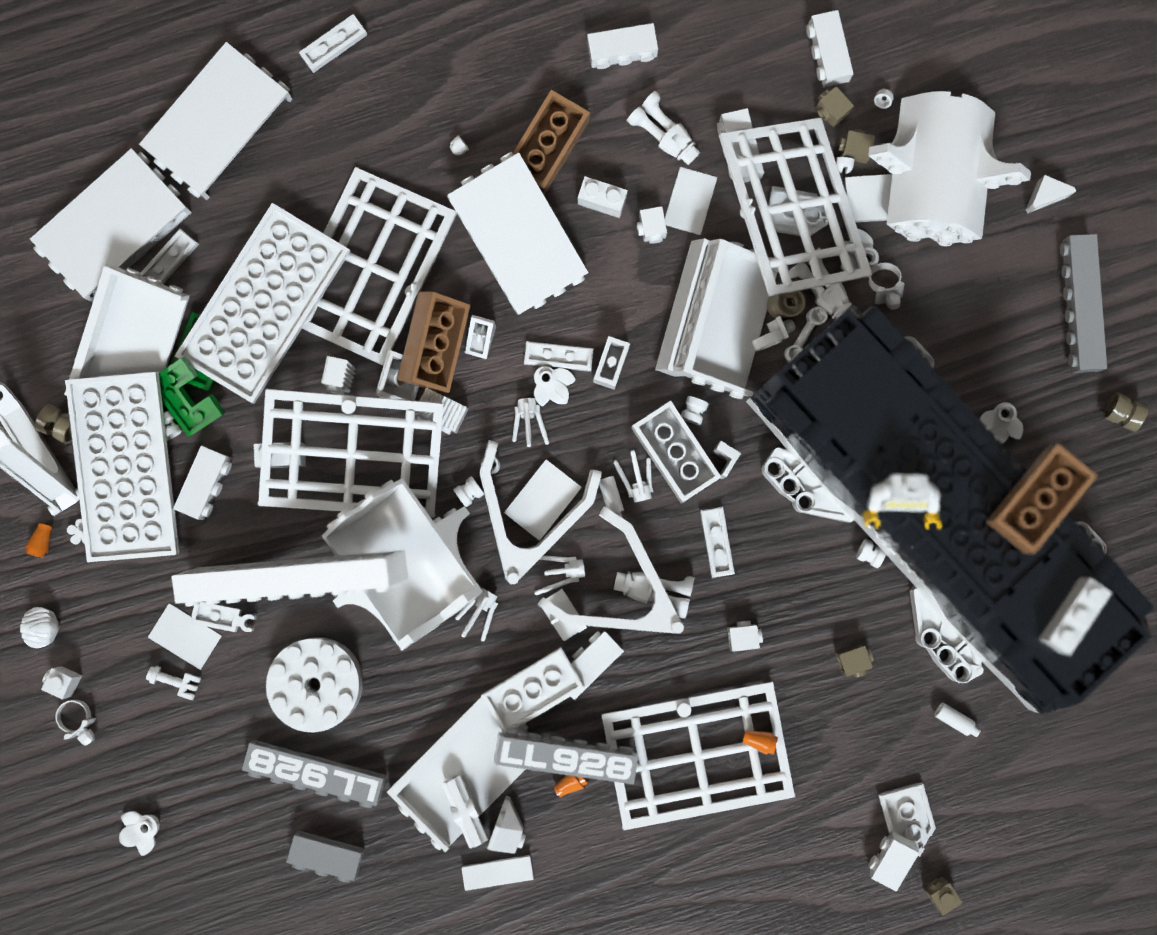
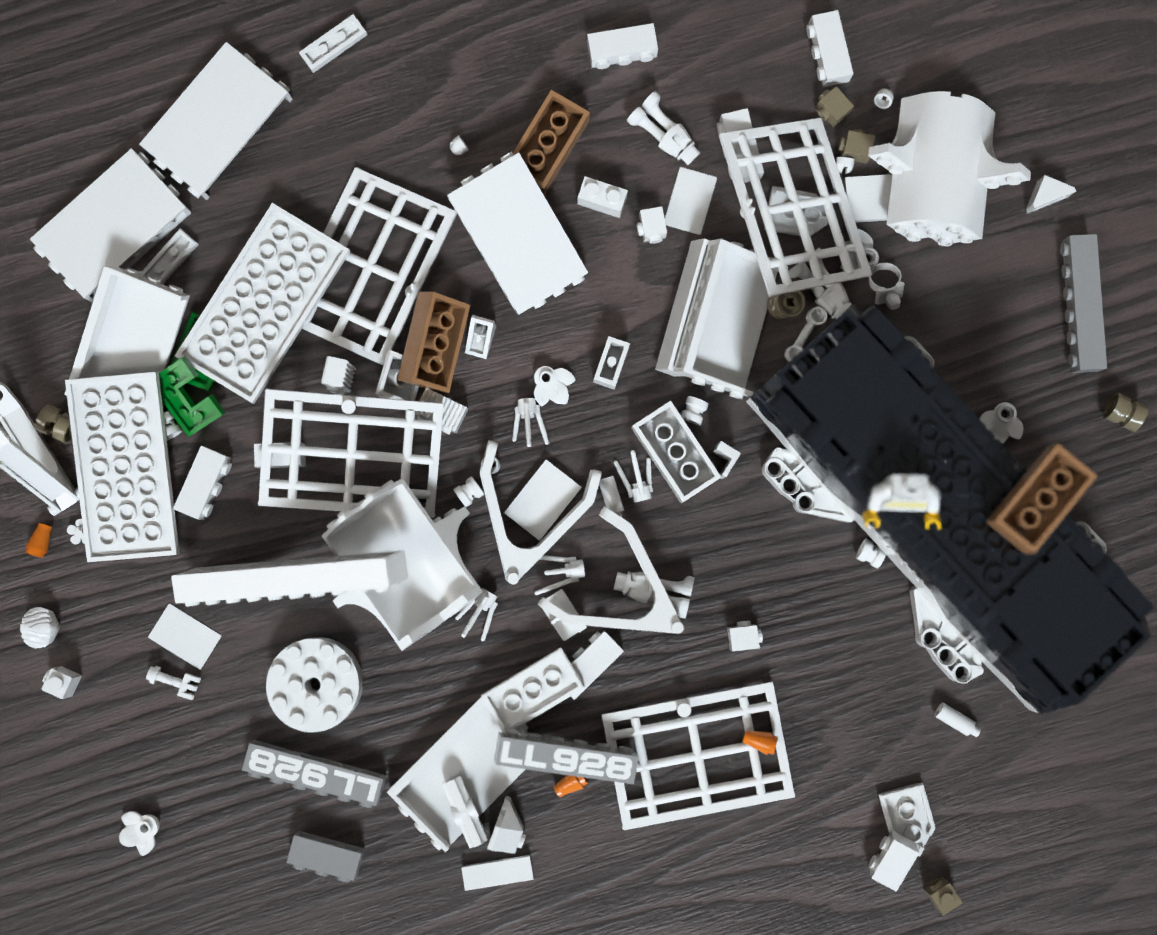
(84, 735): white piece -> none
(220, 617): white plate -> none
(558, 356): white tile -> none
(717, 542): white tile -> none
(778, 331): white piece -> none
(855, 660): dark tan brick -> none
(1075, 616): white brick -> none

